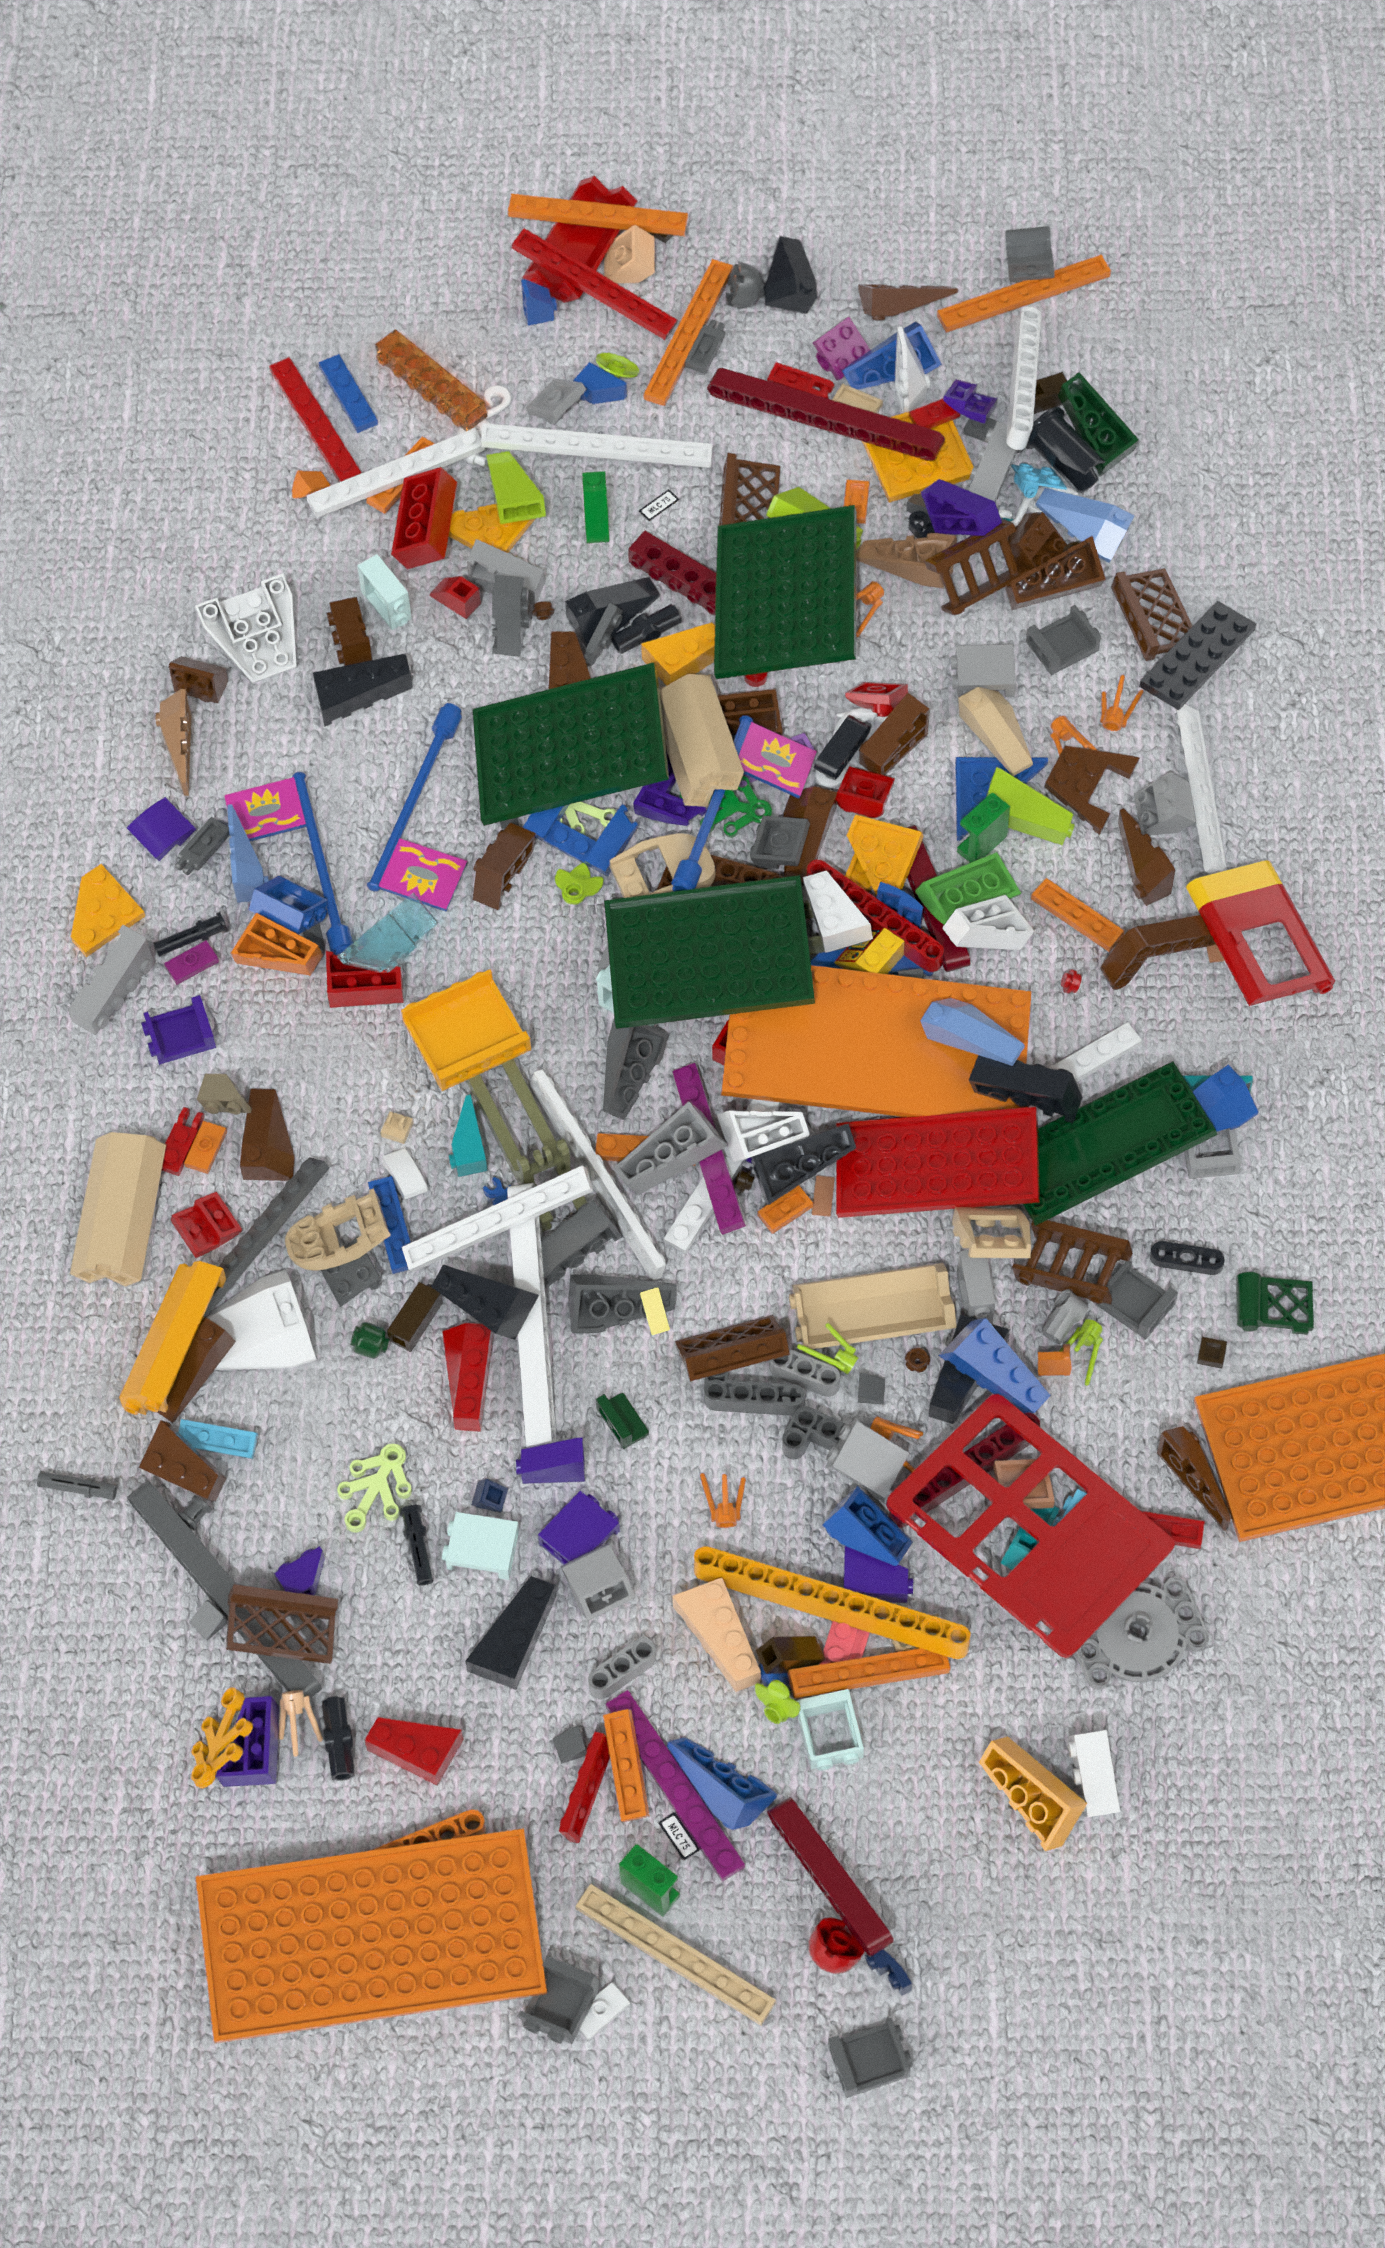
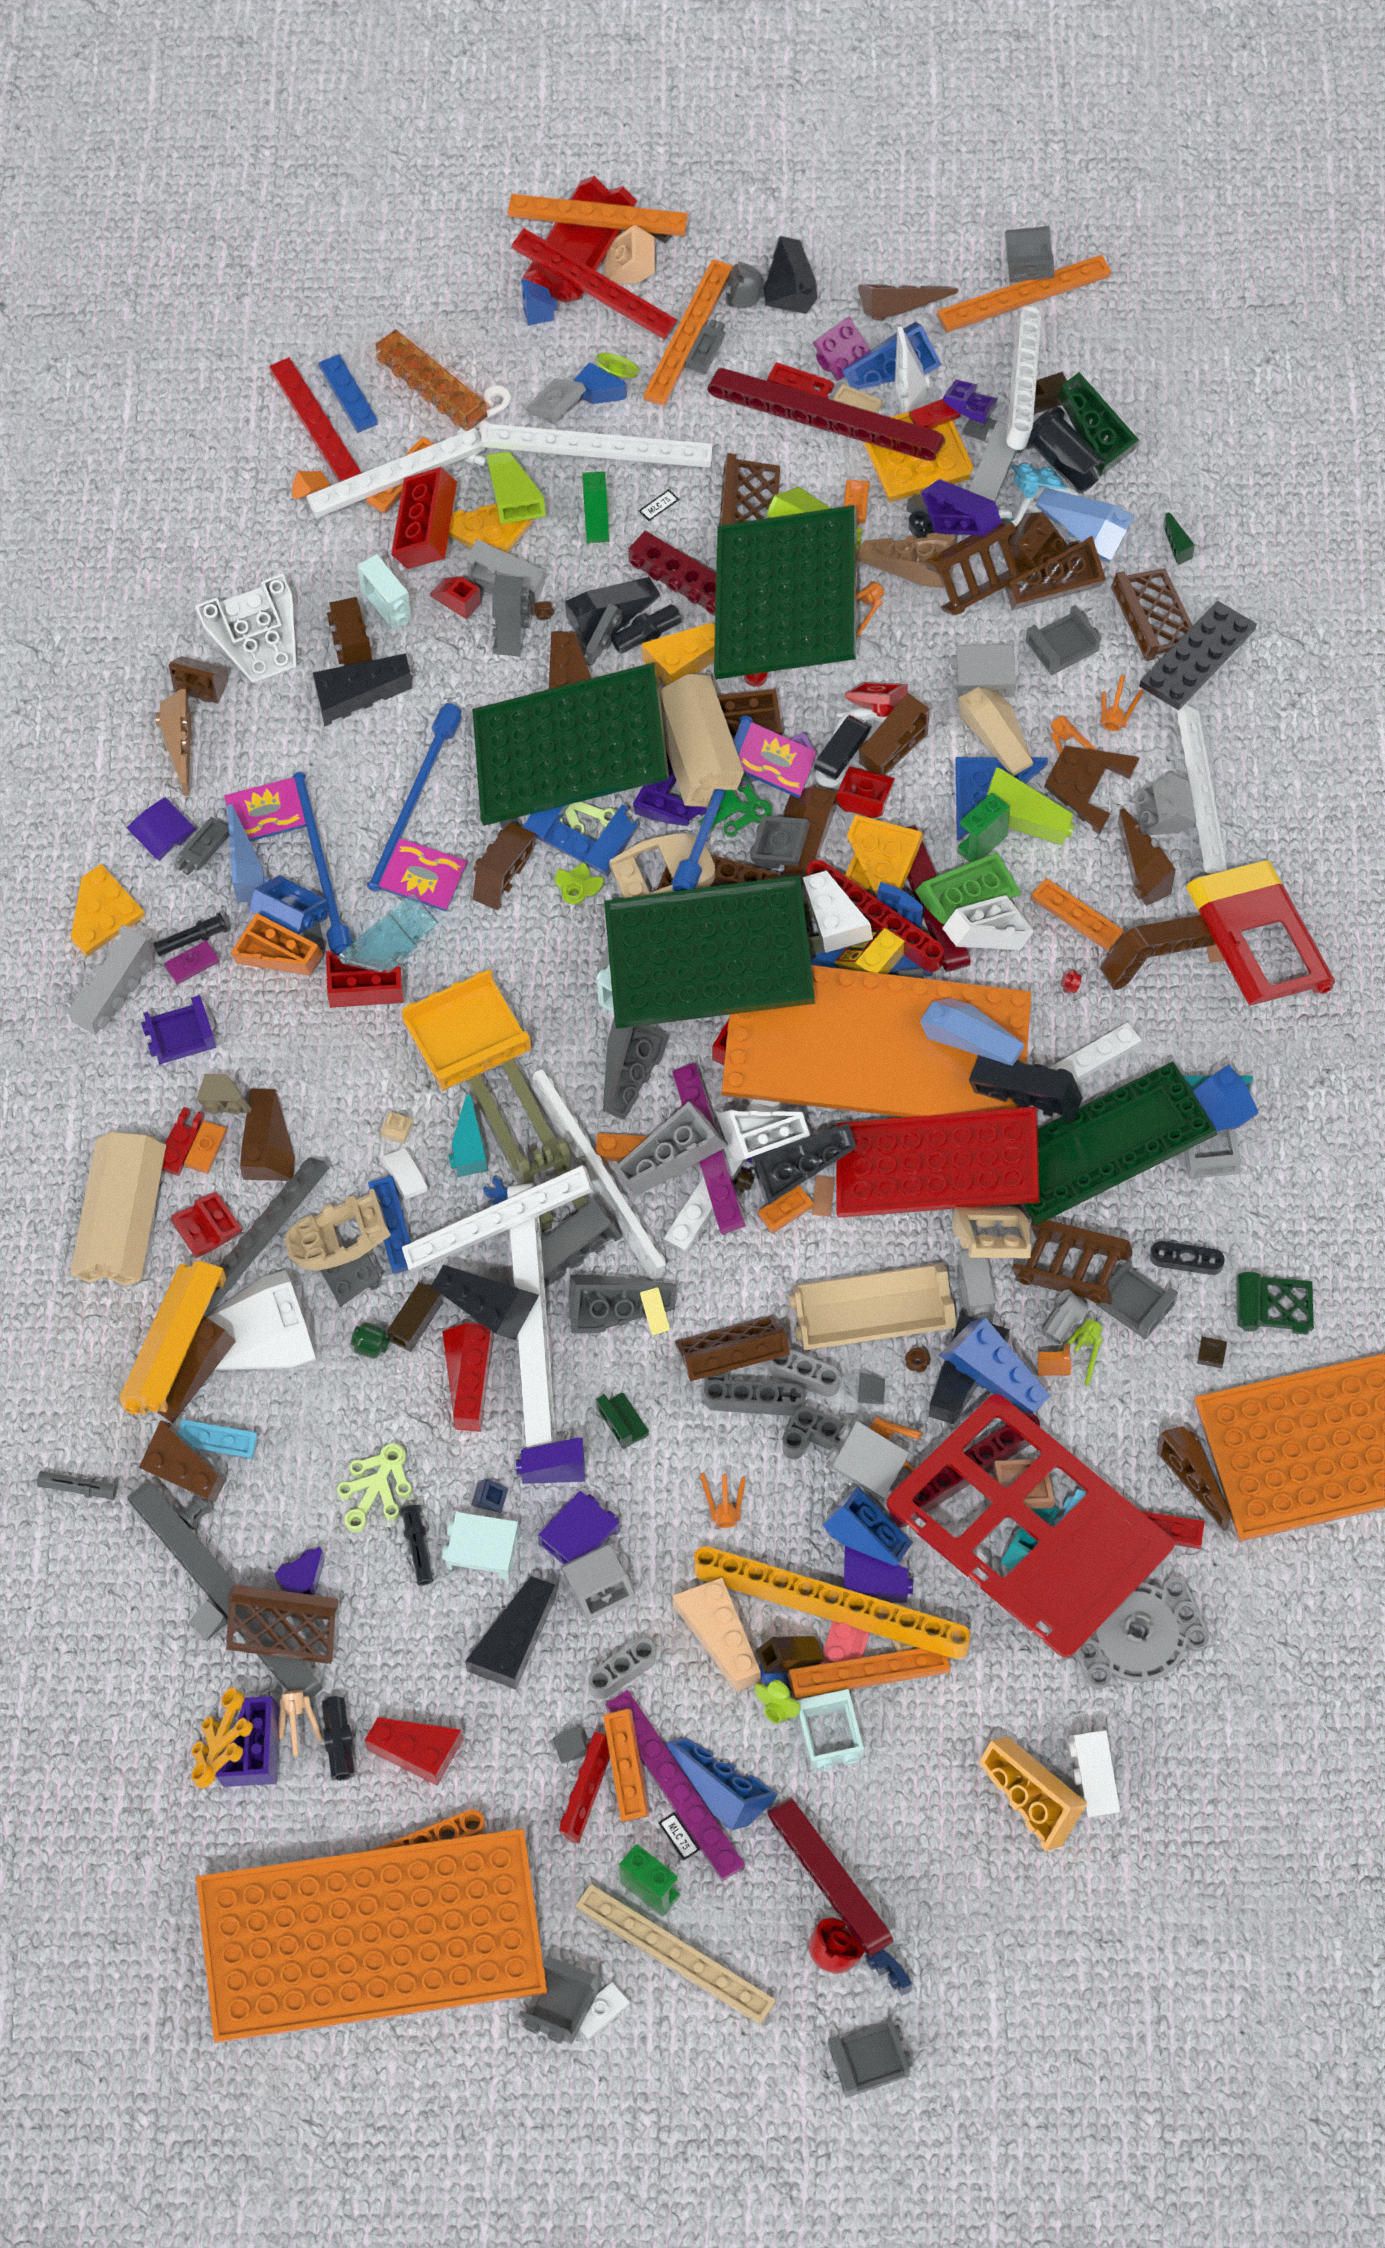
(843, 1360): lime plant -> none
(1178, 539): none -> dark green slope

